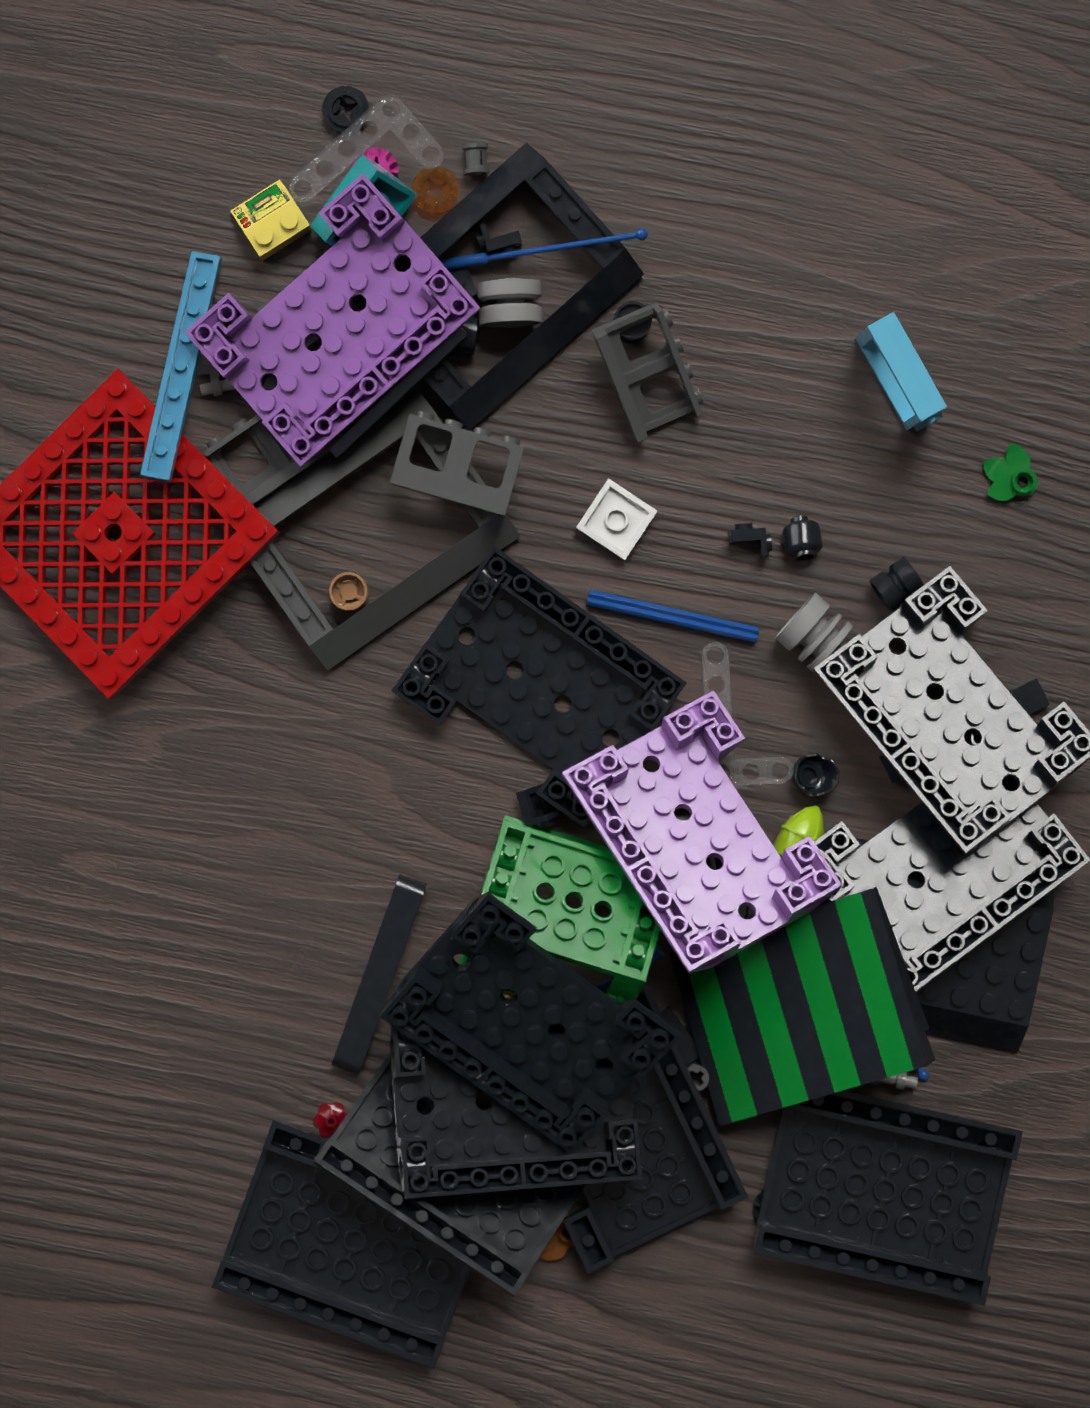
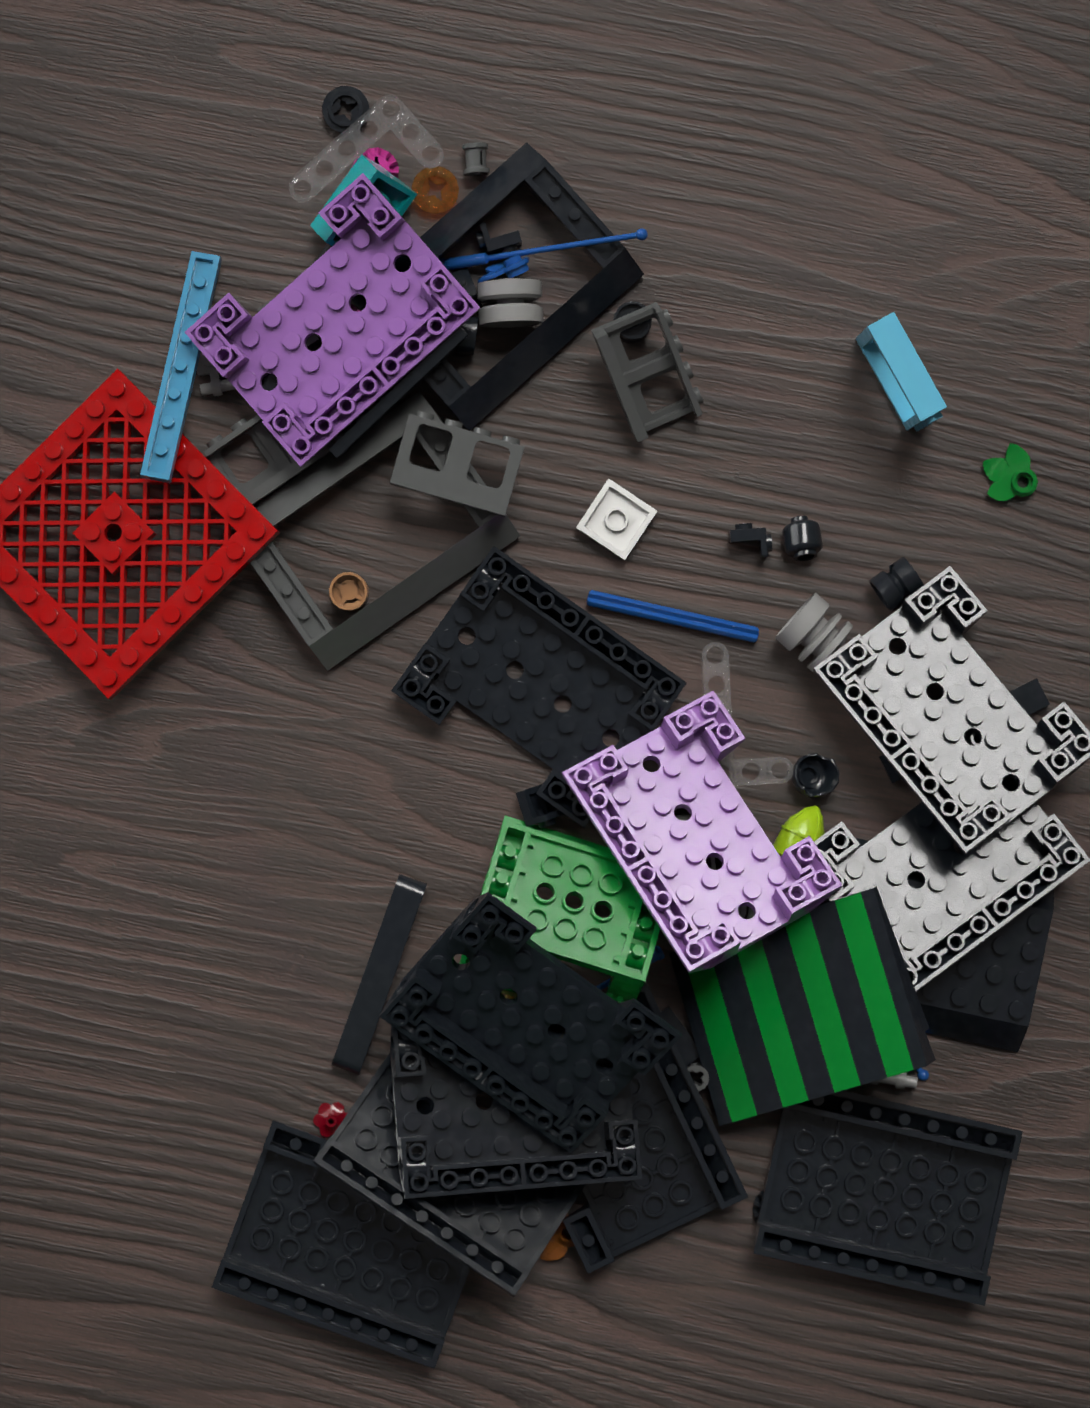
(271, 220): light yellow slope -> none
(511, 267): none -> blue plate

